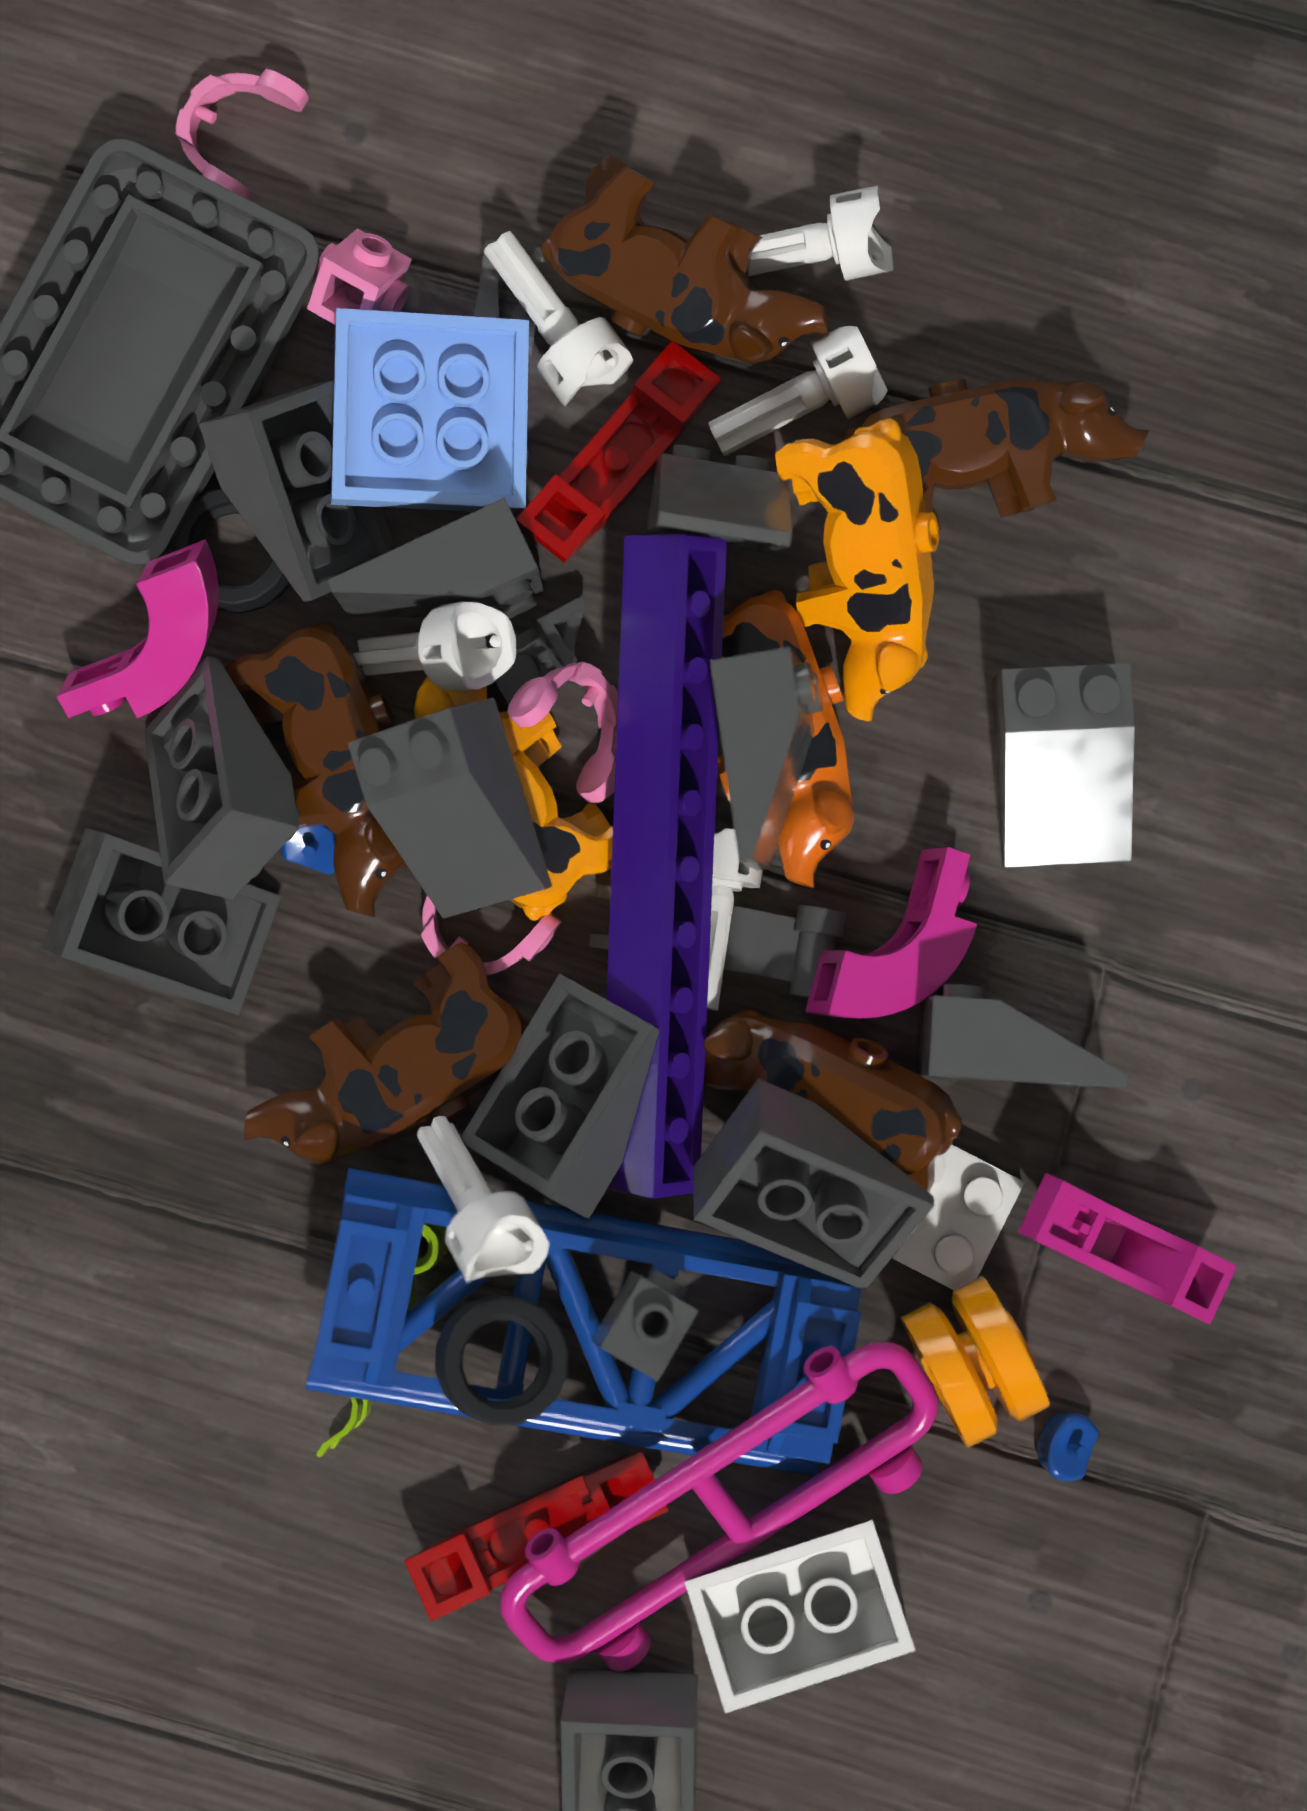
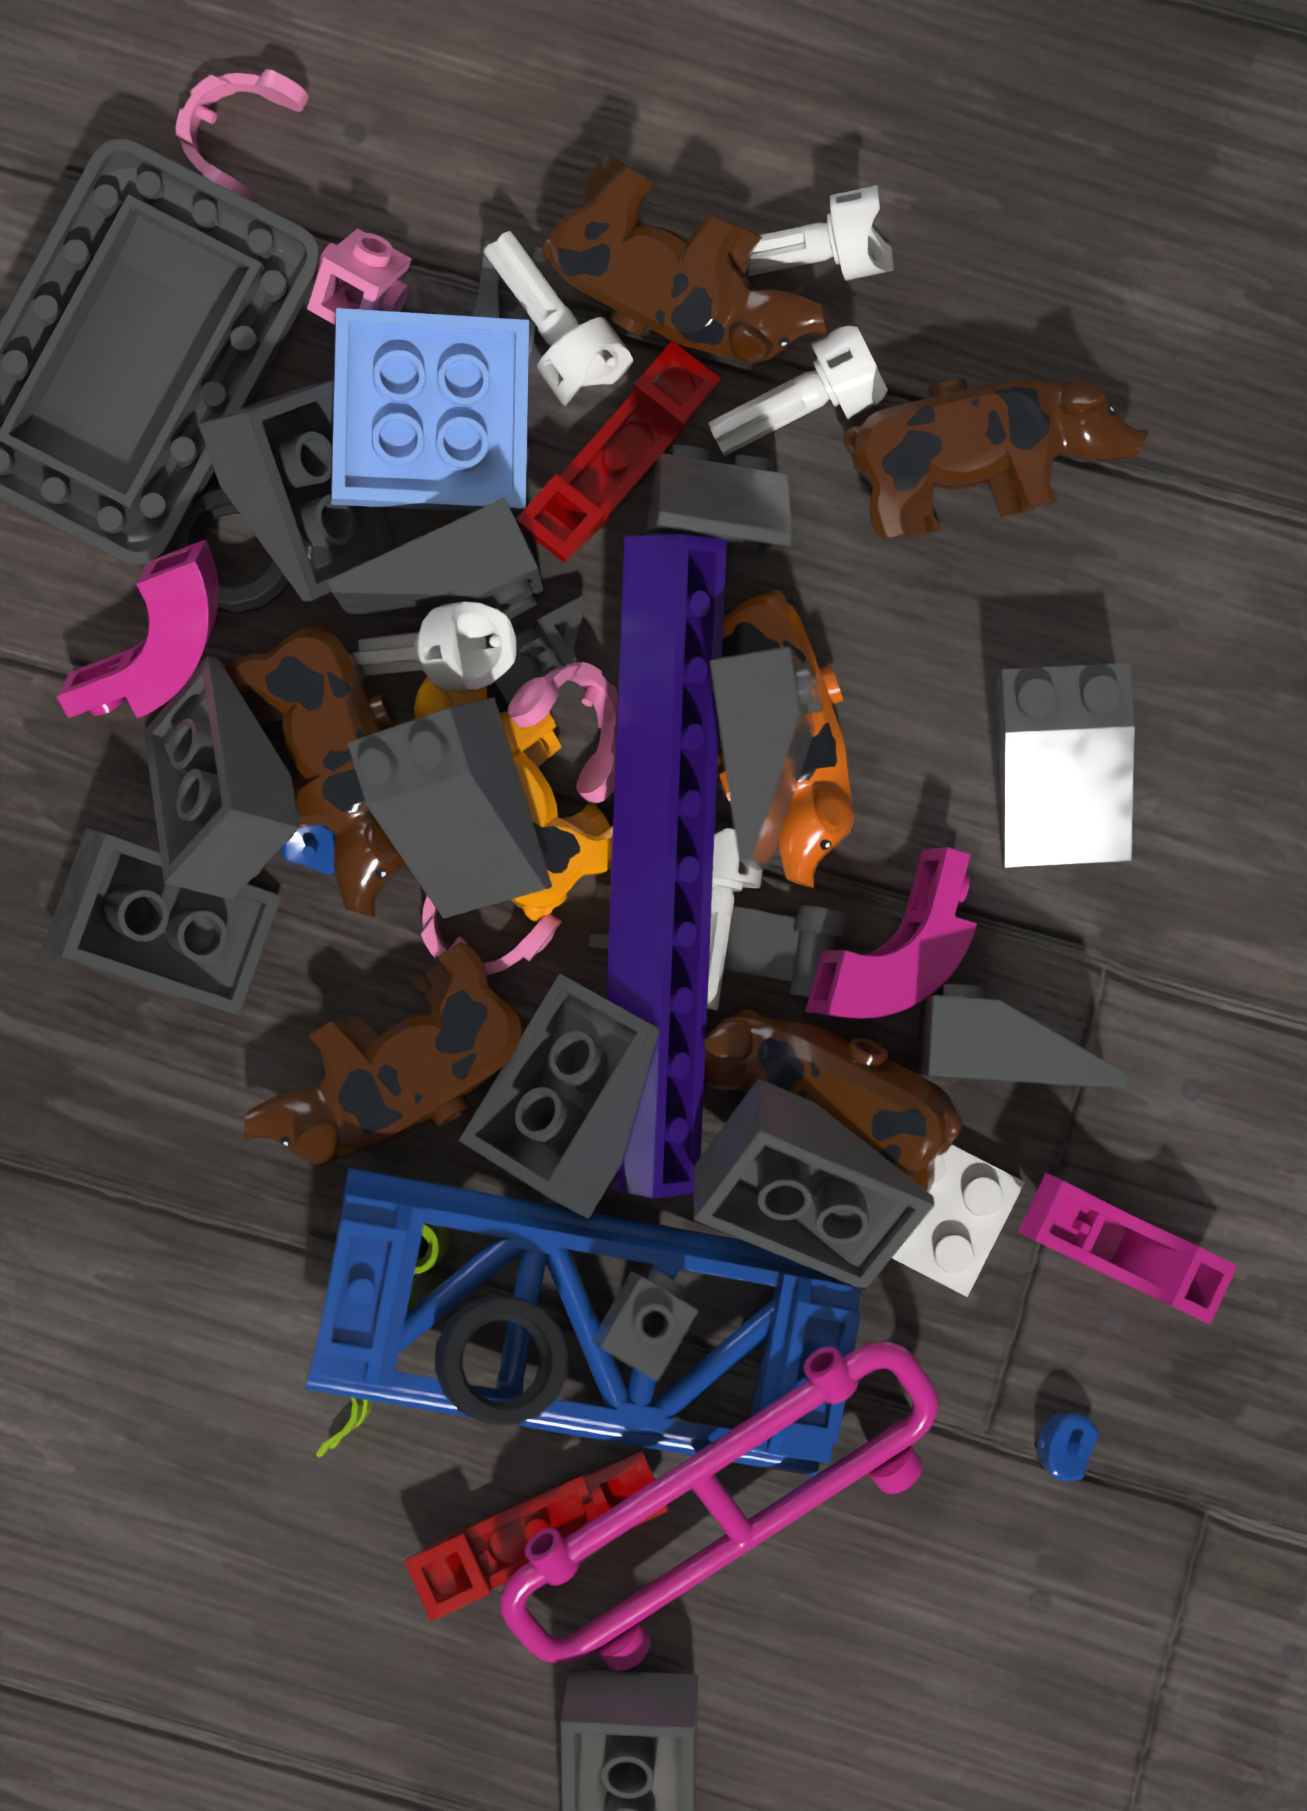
(492, 1230): white piece -> none
(799, 1616): white slope -> none
(876, 553): light orange animal -> none
(980, 1358): light orange wheel -> none

